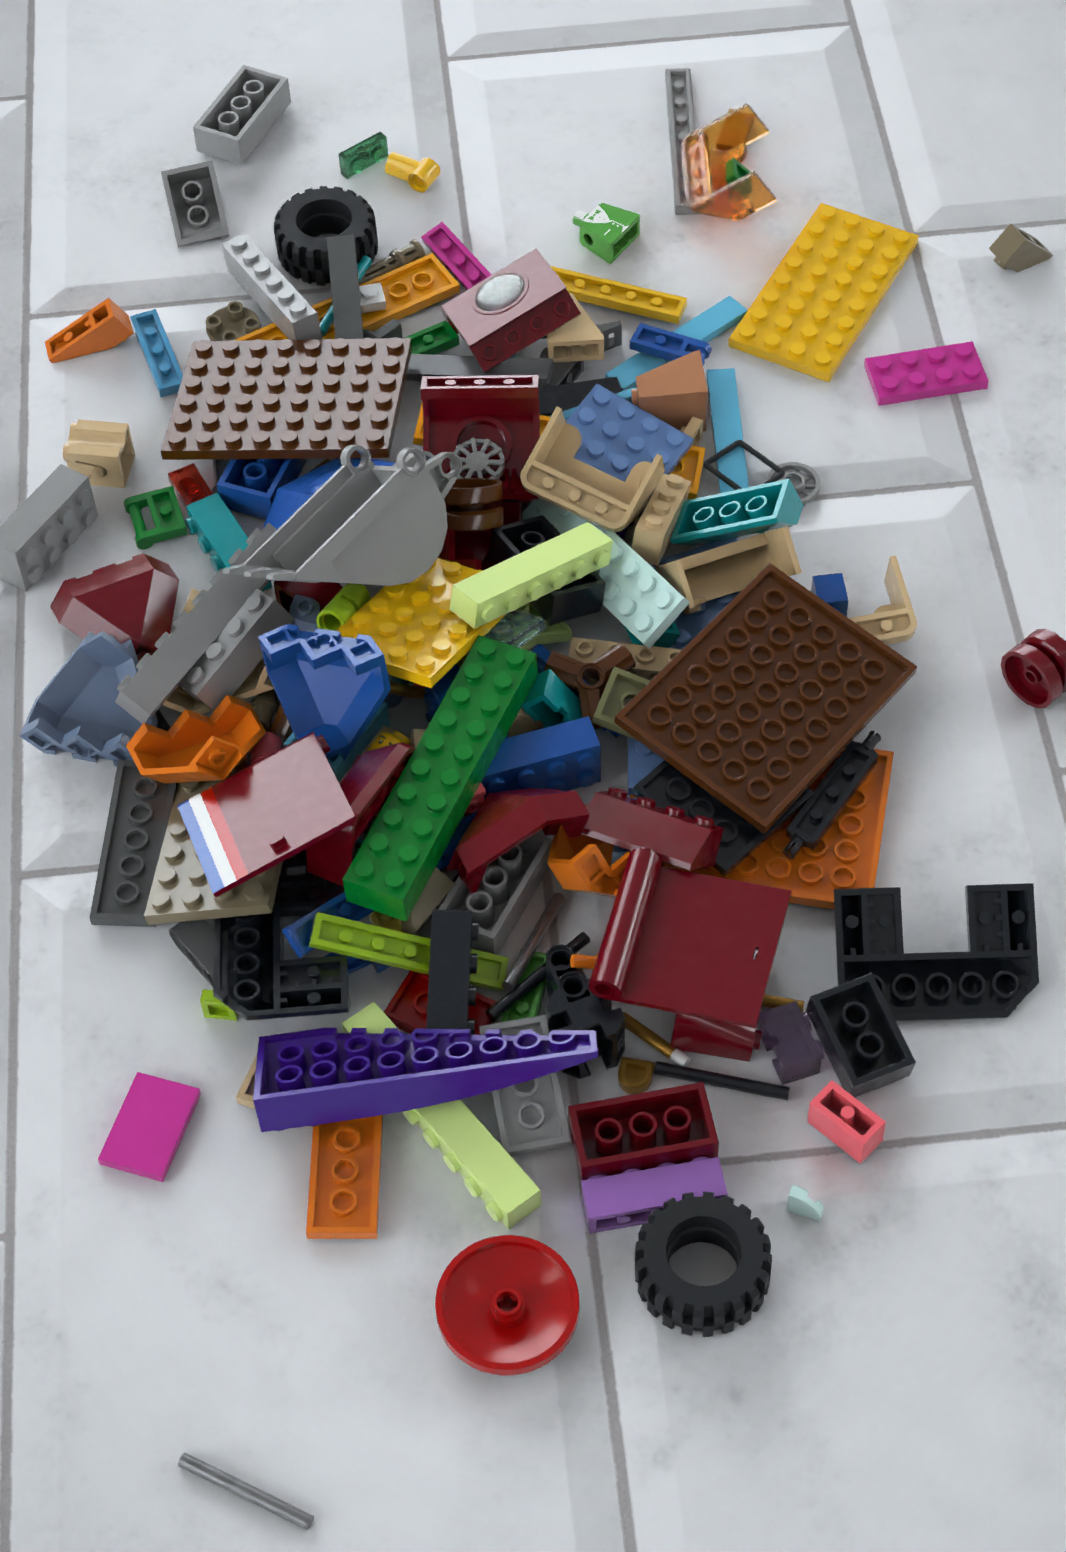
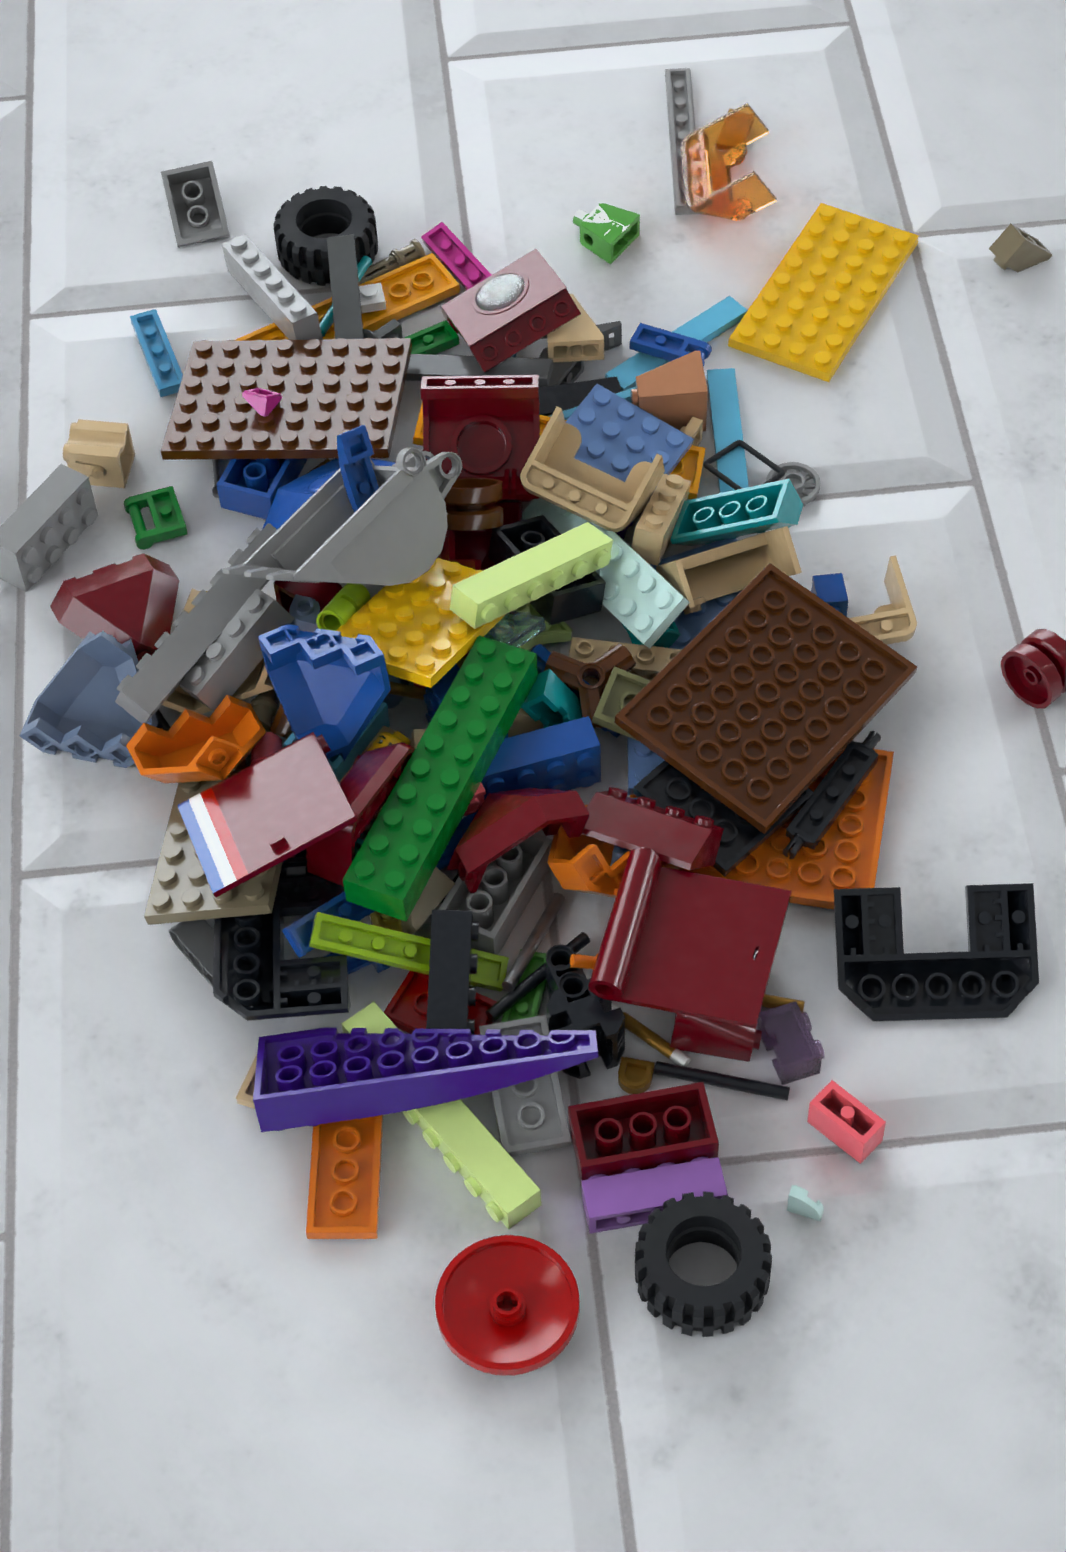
(91, 333): orange slope -> none
(131, 847): dark grey plate -> none
(149, 1126): dark pink tile -> none
(189, 484): clear red plate -> none
(215, 1008): lime plate -> none
(216, 531): teal brick -> none
(231, 322): dark tan dish -> none
(242, 114): light grey brick -> none
(246, 1491): flat silver bar -> none
(262, 400): none -> dark pink slope
(355, 465): none -> blue slope
(363, 155): clear green plate -> none
(417, 173): yellow piece -> none
(478, 462): light grey wheel -> none
(623, 296): yellow plate -> none
(735, 170): green plate -> none
(860, 1035): black brick -> none
(925, 373): dark pink plate -> none

